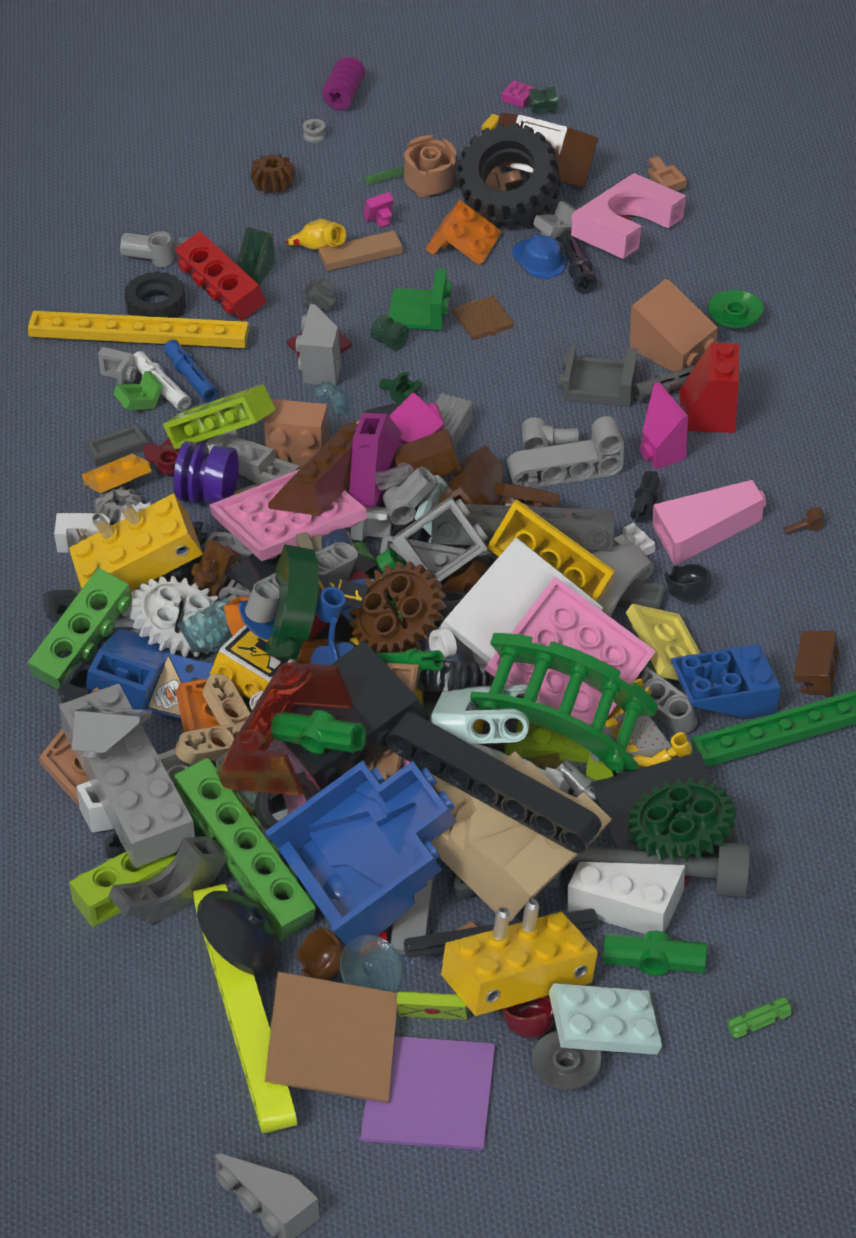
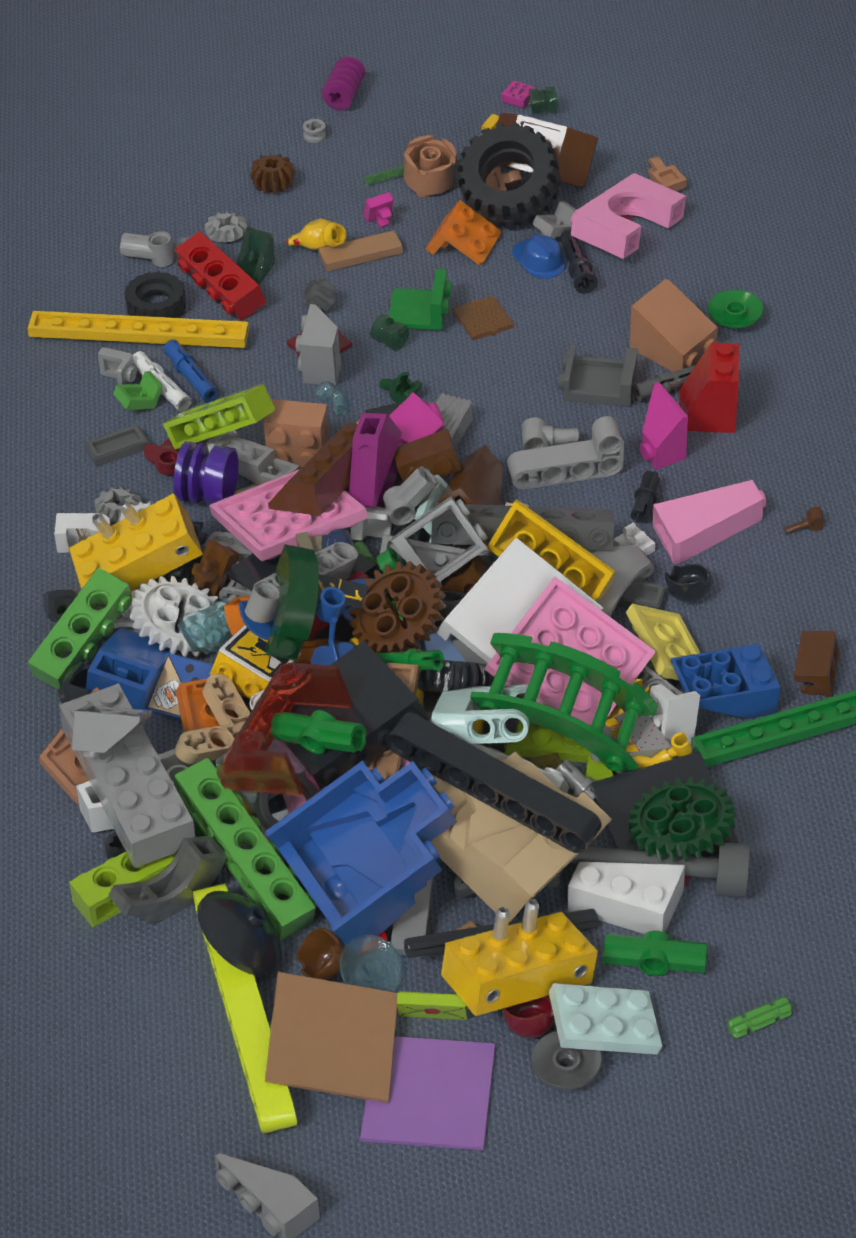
(116, 473): light orange plate -> none
(233, 228): none -> light grey gear
(393, 476): clear pin -> none
(444, 641): white tile -> none
(531, 496): reddish brown plate -> none
(675, 712): none -> white panel

